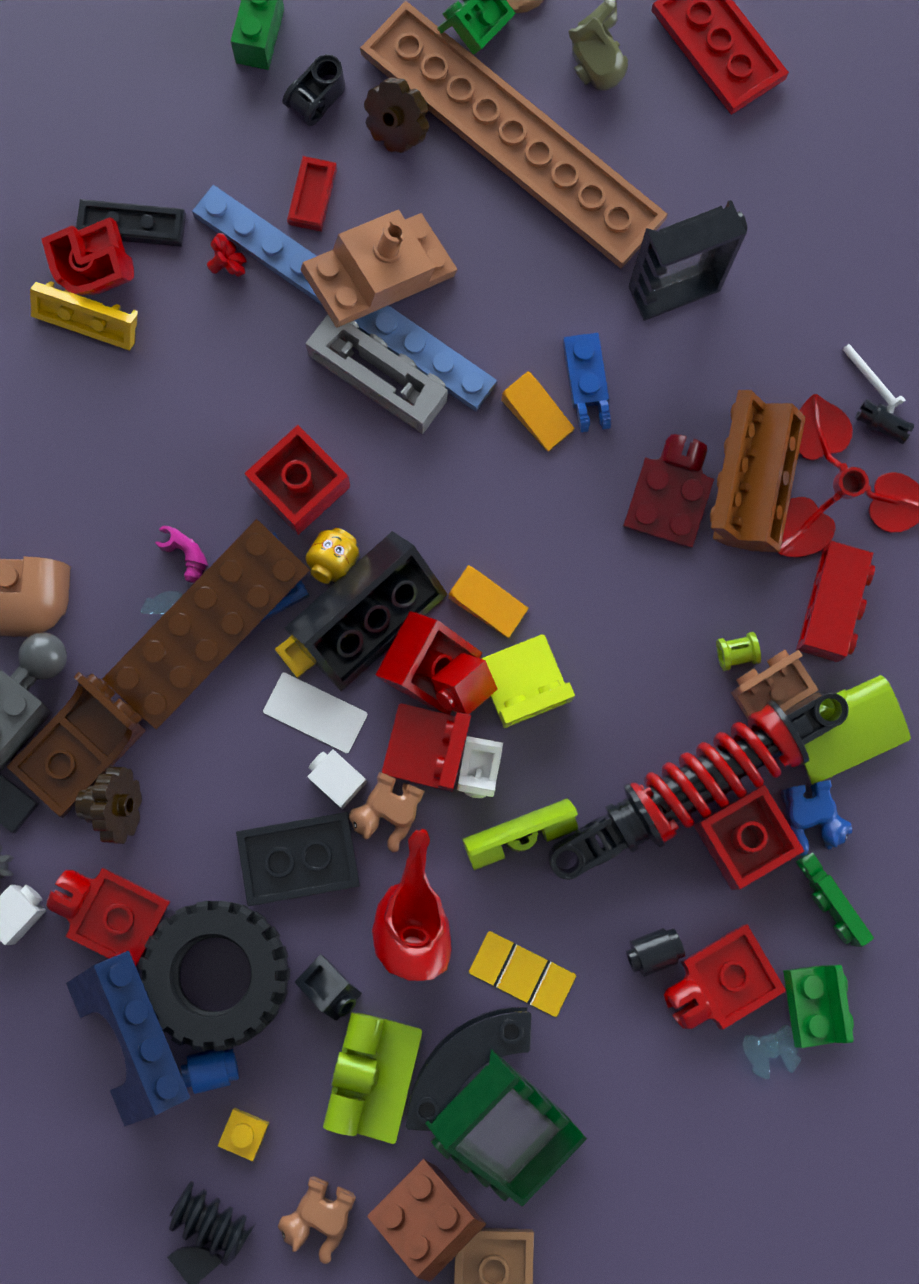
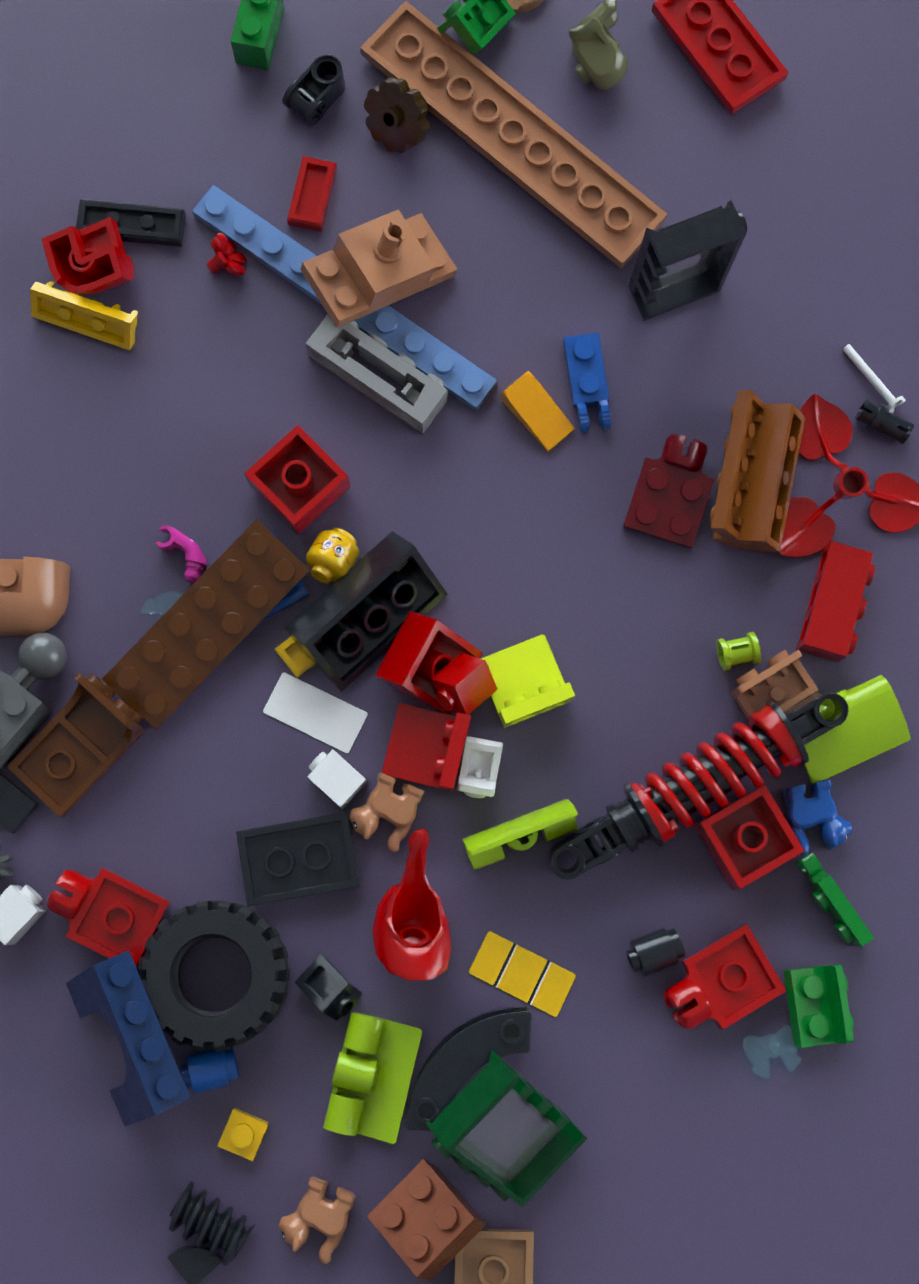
(111, 805): dark brown plant -> none
(487, 601): light orange slope -> none

